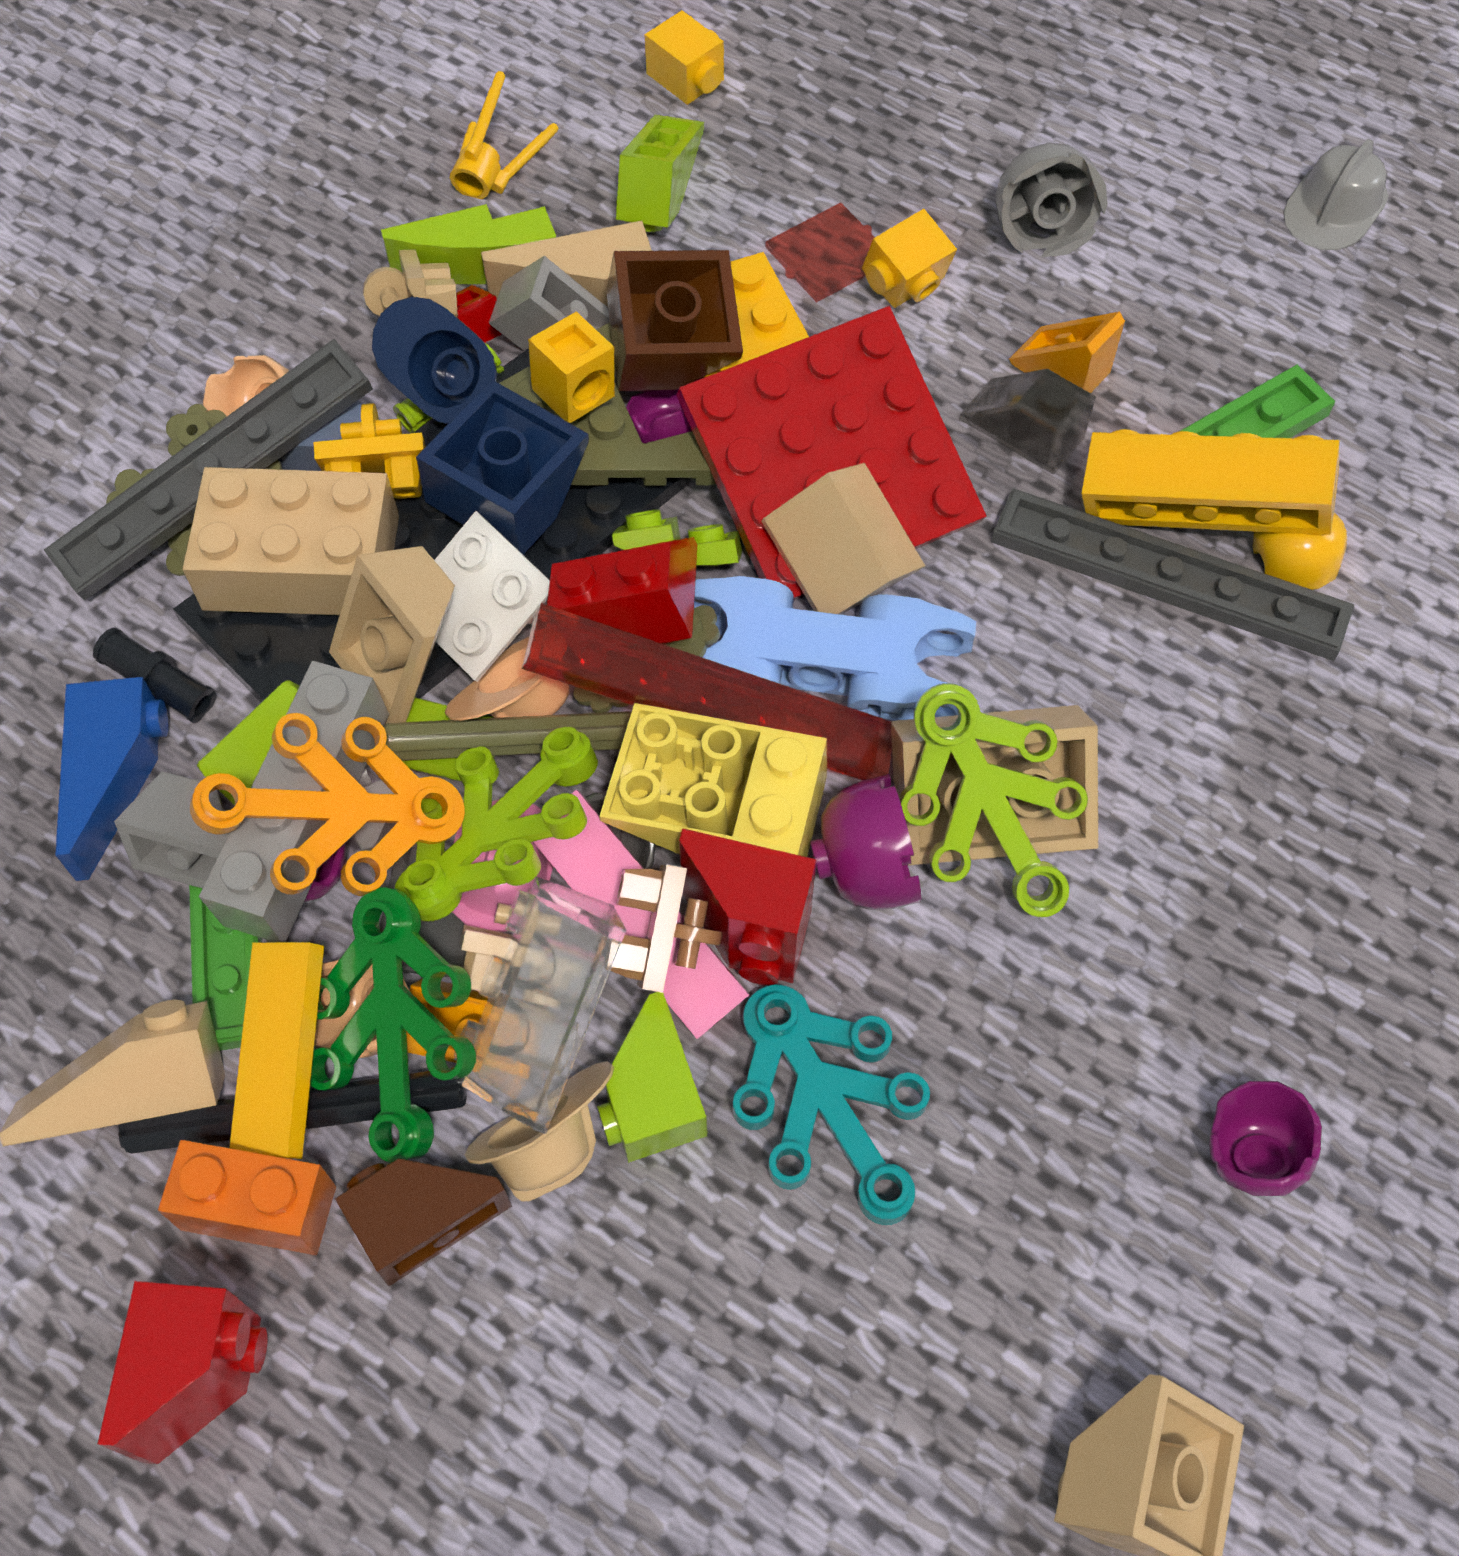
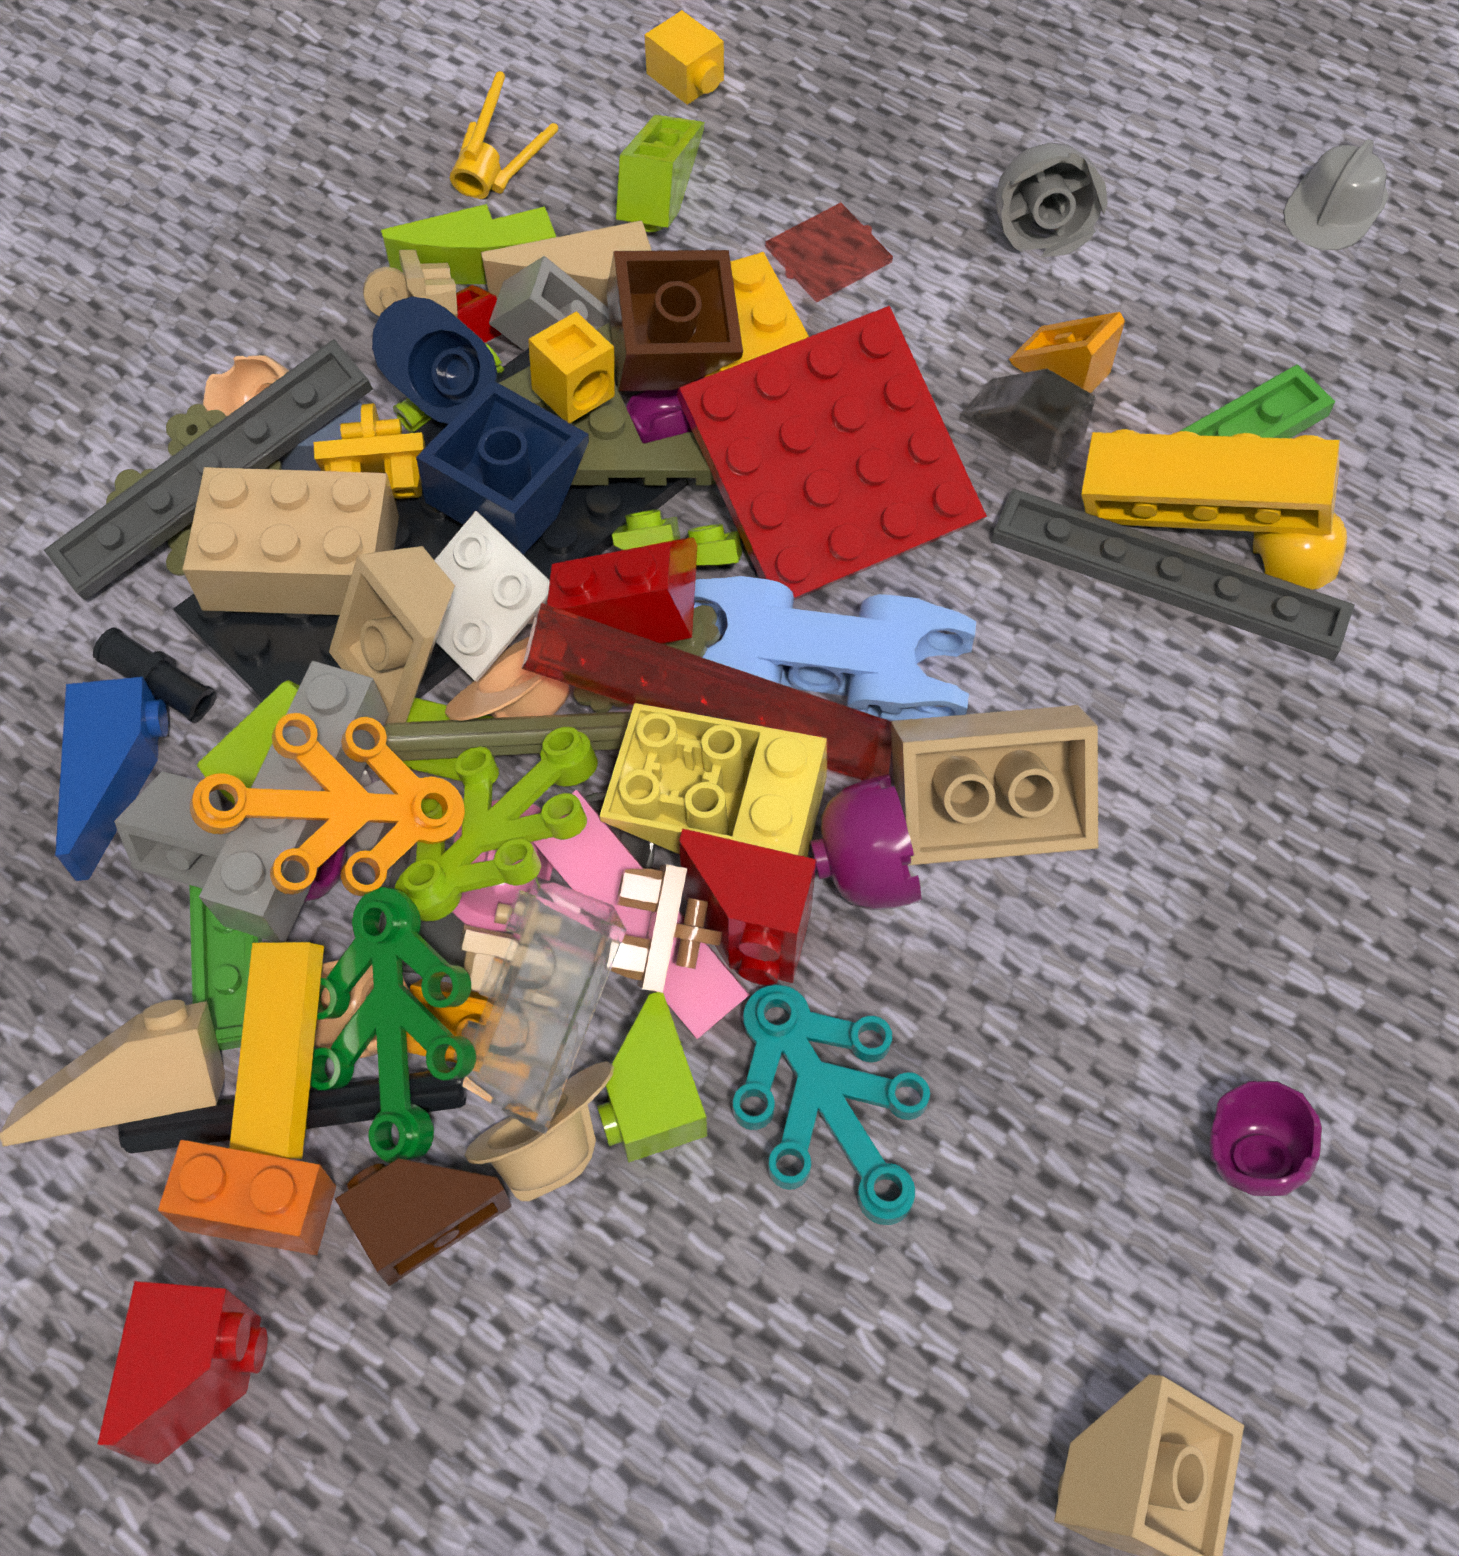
(842, 540): tan slope -> none
(909, 259): yellow brick -> none
(985, 789): lime plant -> none

